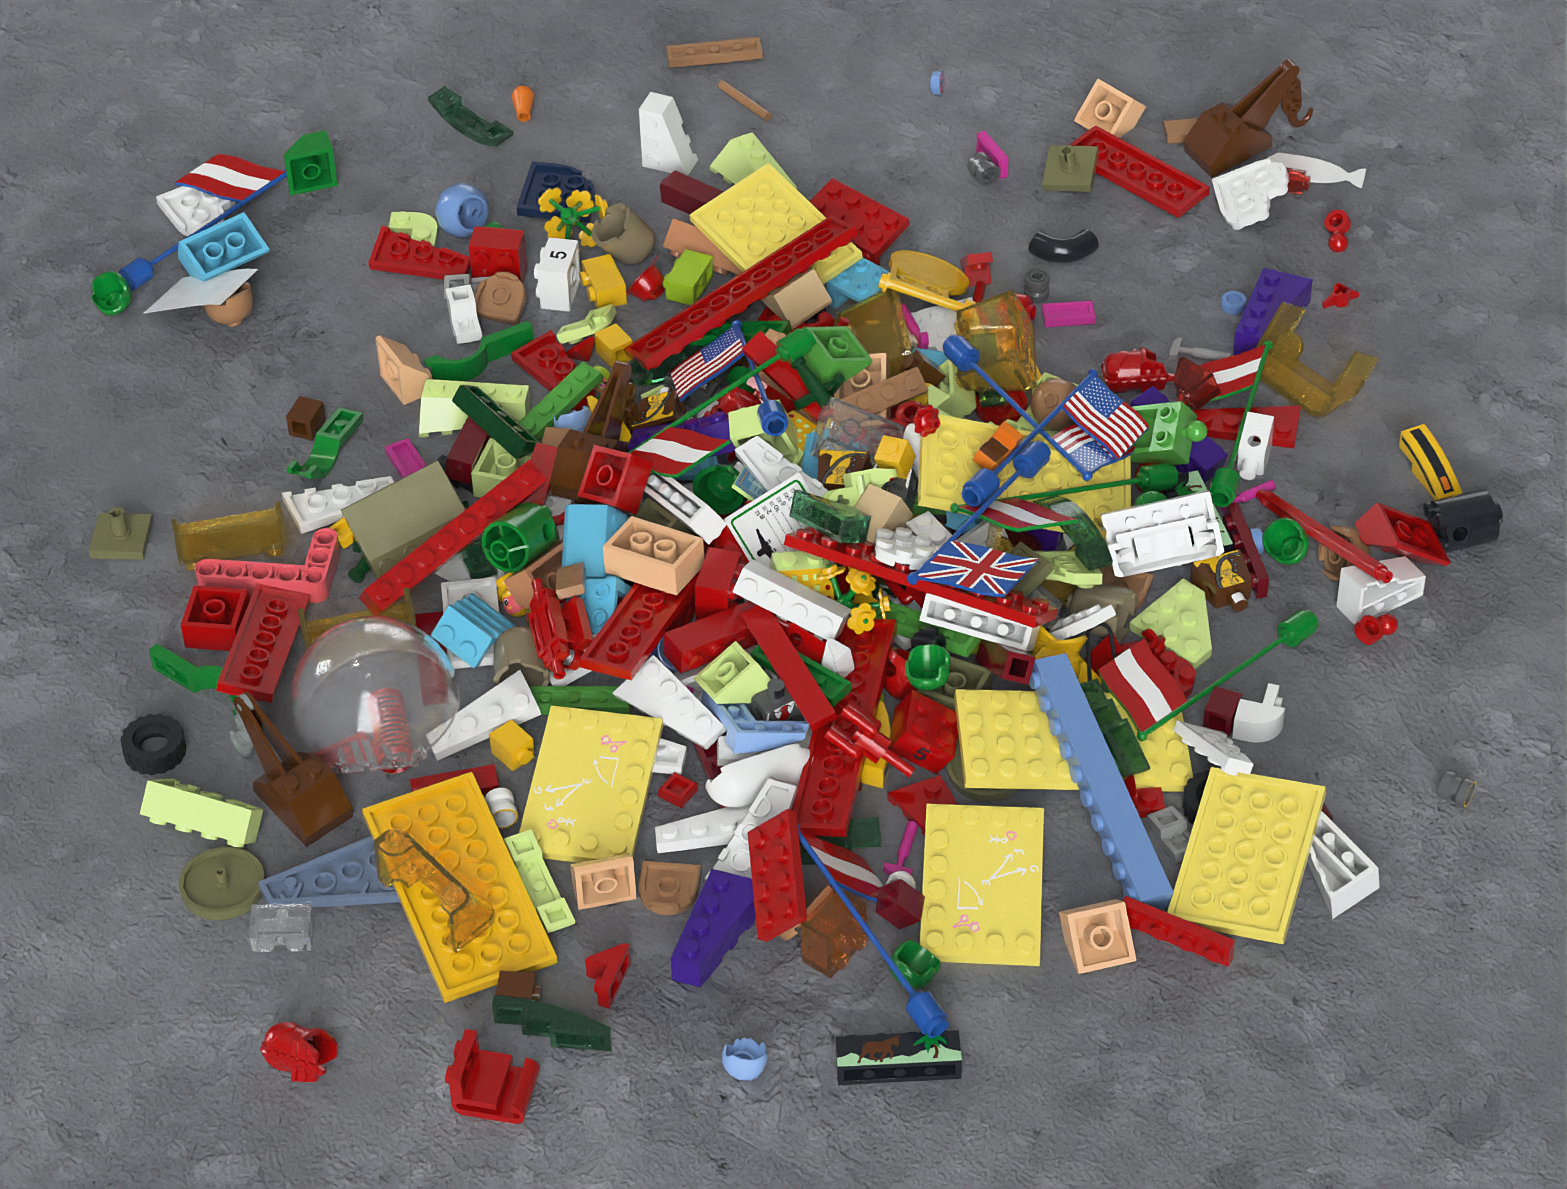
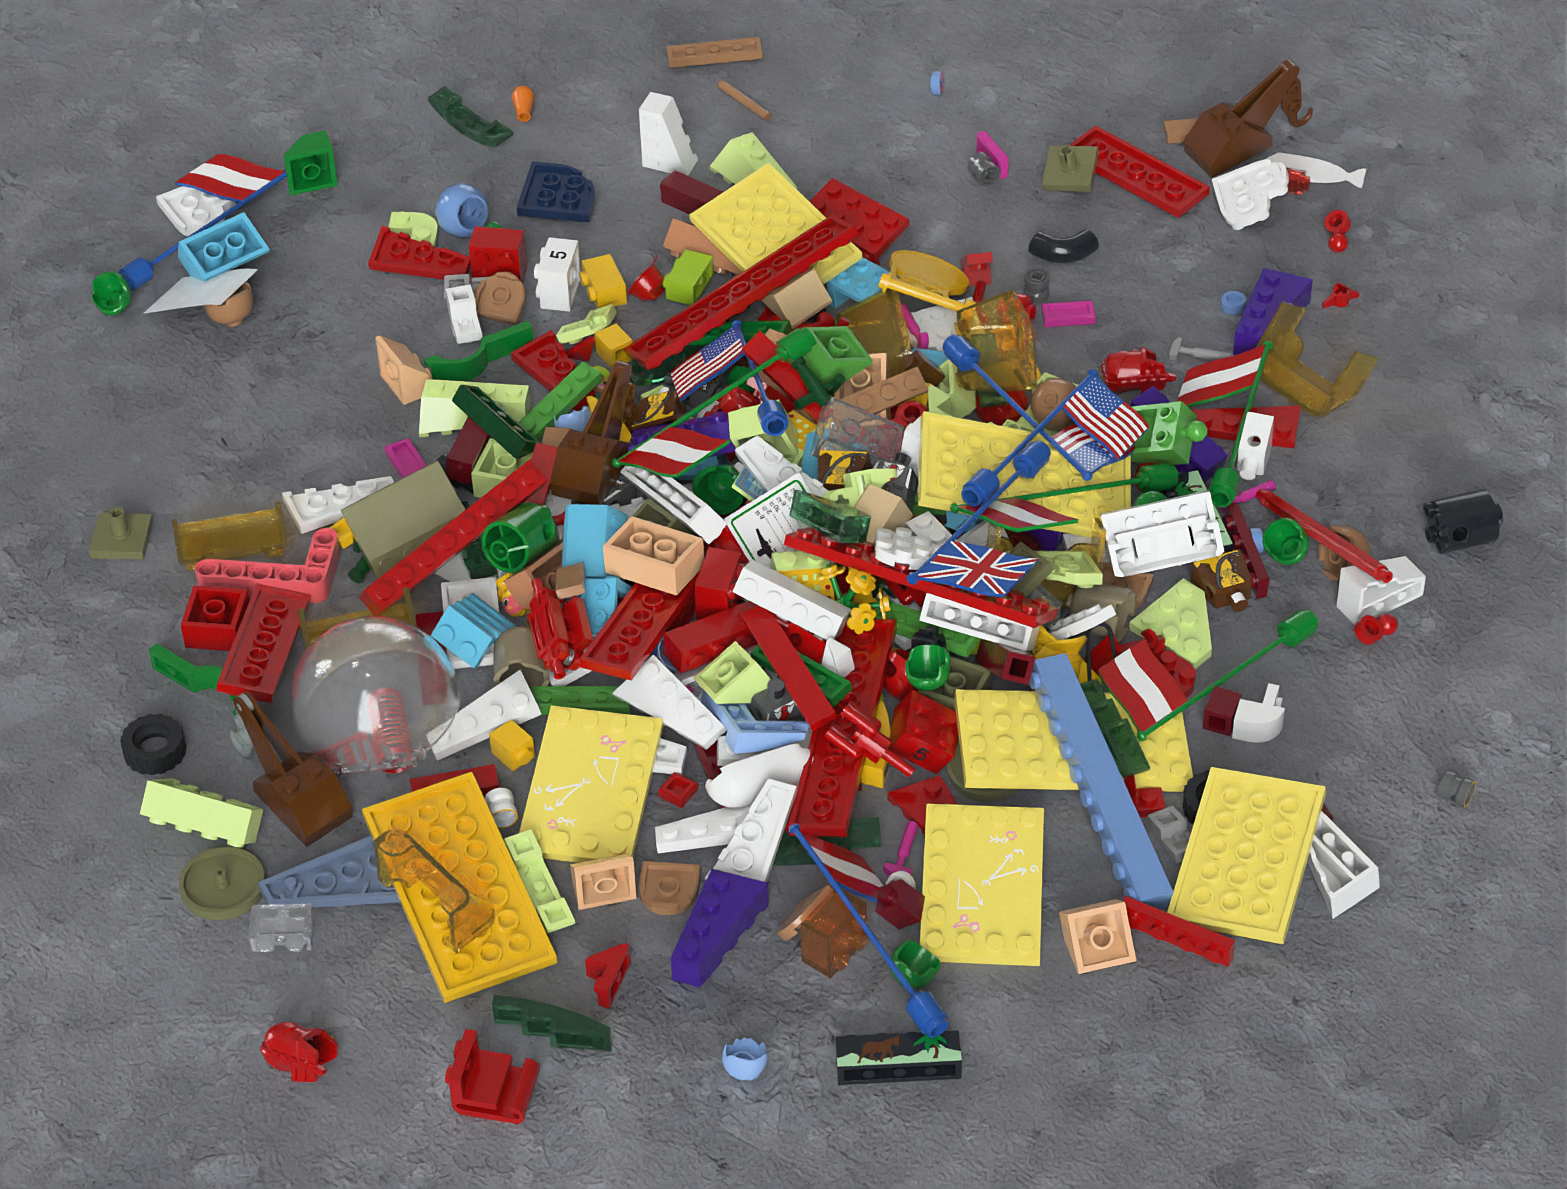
(305, 418): reddish brown brick -> none
(328, 444): green piece -> none
(519, 985): reddish brown brick -> none
(578, 205): yellow plant -> none
(615, 479): red brick -> none
(624, 235): dark tan cylinder -> none
(777, 875): red plate -> none
(895, 454): yellow brick -> none
(926, 420): red plant -> none
(998, 447): orange leg -> none
(1089, 543): clear green slope -> none
(1109, 110): light nougat slope -> none
(1194, 384): clear red slope -> none
(1215, 746): white wing -> none
(1401, 535): red slope -> none
(1429, 462): yellow slope -> none

